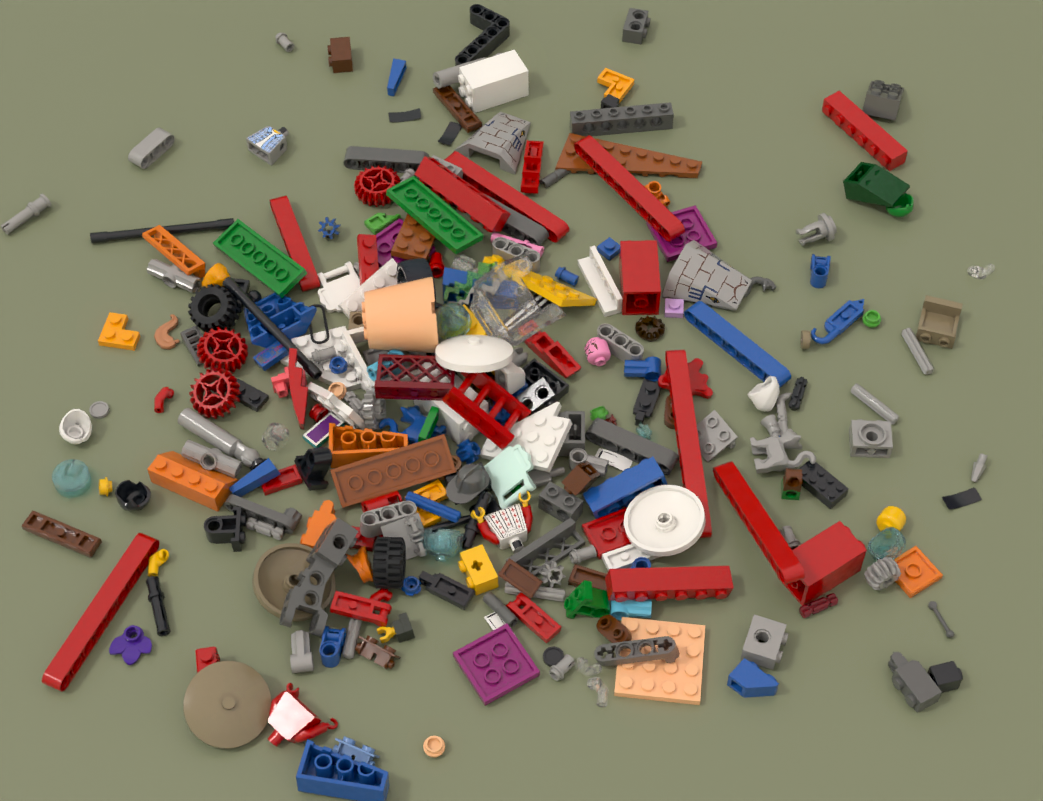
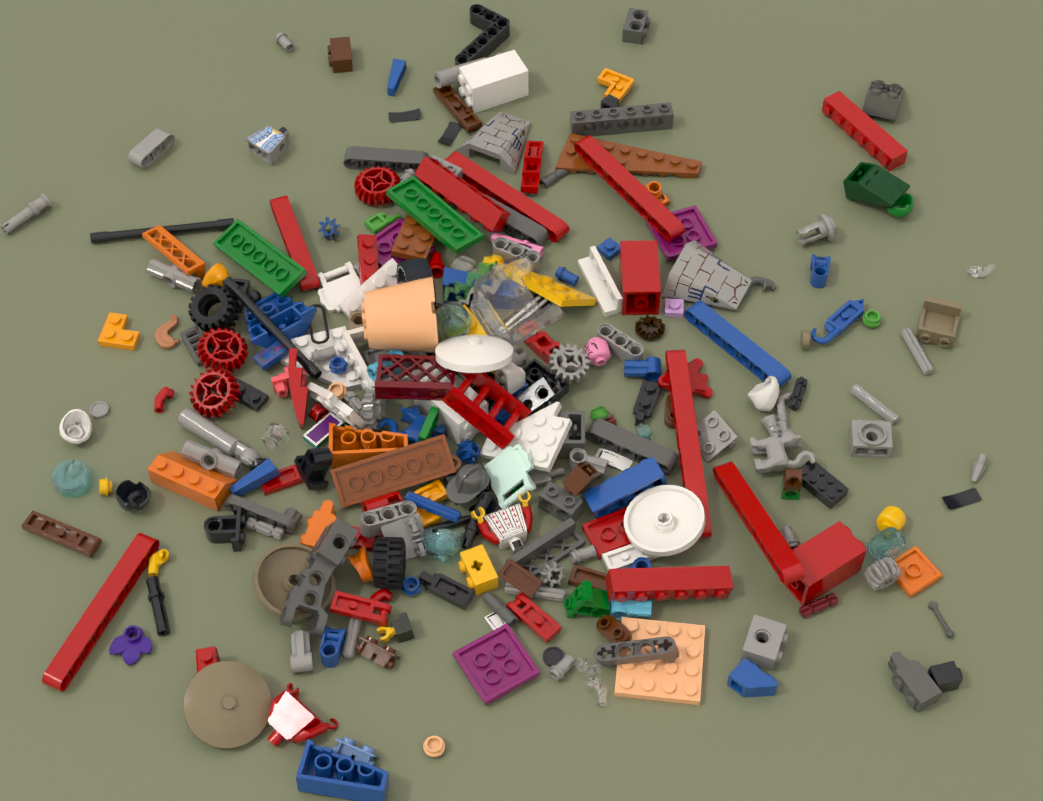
(569, 363): none -> light grey gear

